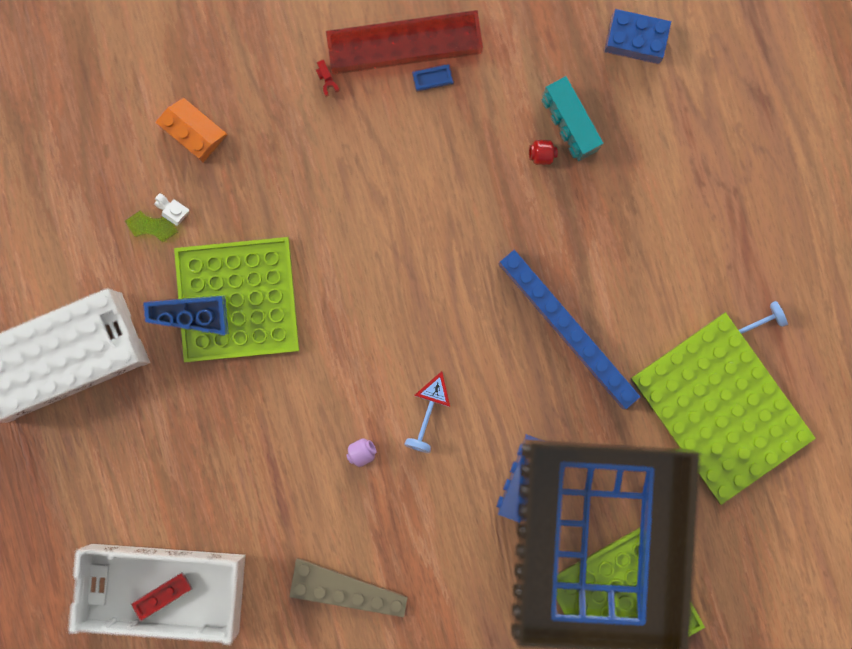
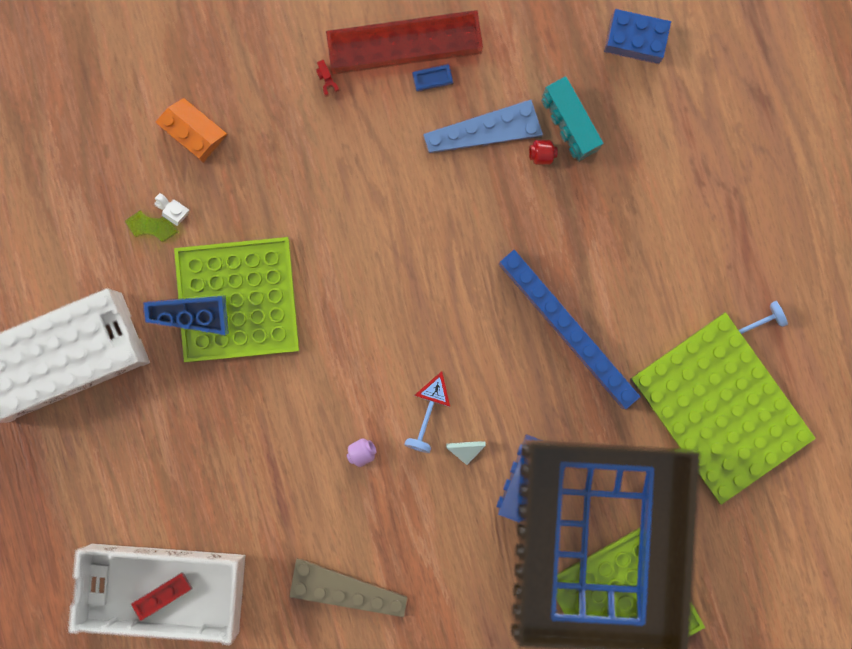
(466, 450): none -> light aqua slope
(498, 126): none -> medium blue wing

